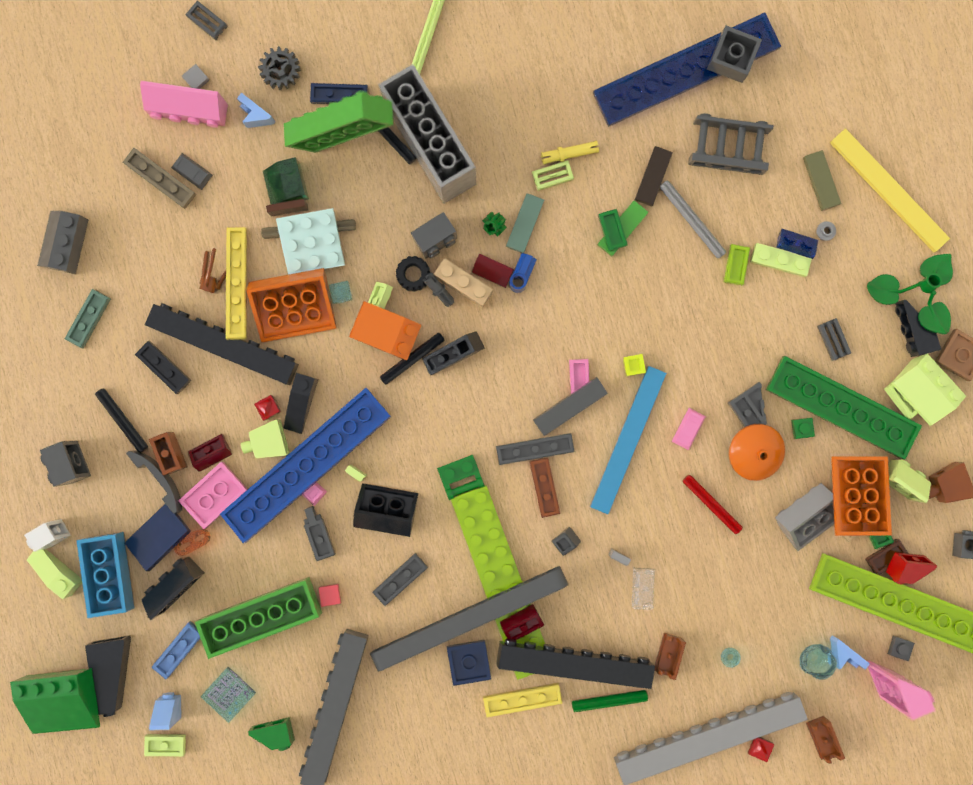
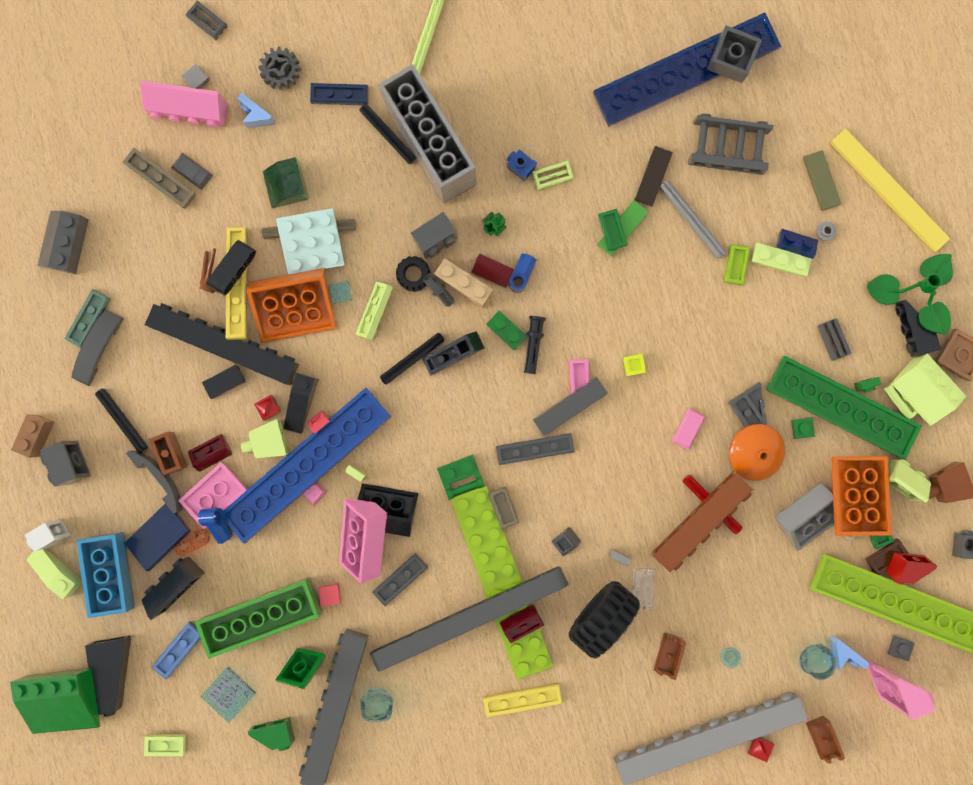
(32, 435): none -> medium nougat brick
(94, 346): none -> dark grey slope
(163, 367): black plate -> none
(166, 712): light blue slope -> none
(214, 520): none -> blue piece
(223, 382): none -> black tile
(231, 267): none -> black beam
(287, 207): reddish brown tile -> none
(301, 668): none -> green slope
(318, 421): none -> coral tile
(318, 535): dark grey hinge -> none
(338, 122): bright green brick -> none
(362, 539): none -> bright pink slope
(376, 705): none -> clear light blue helmet
(385, 330): orange slope -> none
(469, 662): dark blue plate -> none
(503, 507): none -> dark tan plate
(506, 330): none -> green plate
(522, 171): none -> blue brick
(525, 223): sand green tile -> none
(534, 334): none -> black pin
(544, 487): dark orange tile -> none
(569, 152): light yellow pin -> none
(575, 664): black brick -> none
(604, 619): none -> black tyre
(610, 701): green axle -> none
(628, 440): dark azure tile -> none
(702, 521): none -> dark orange brick
(868, 384): none -> green plate

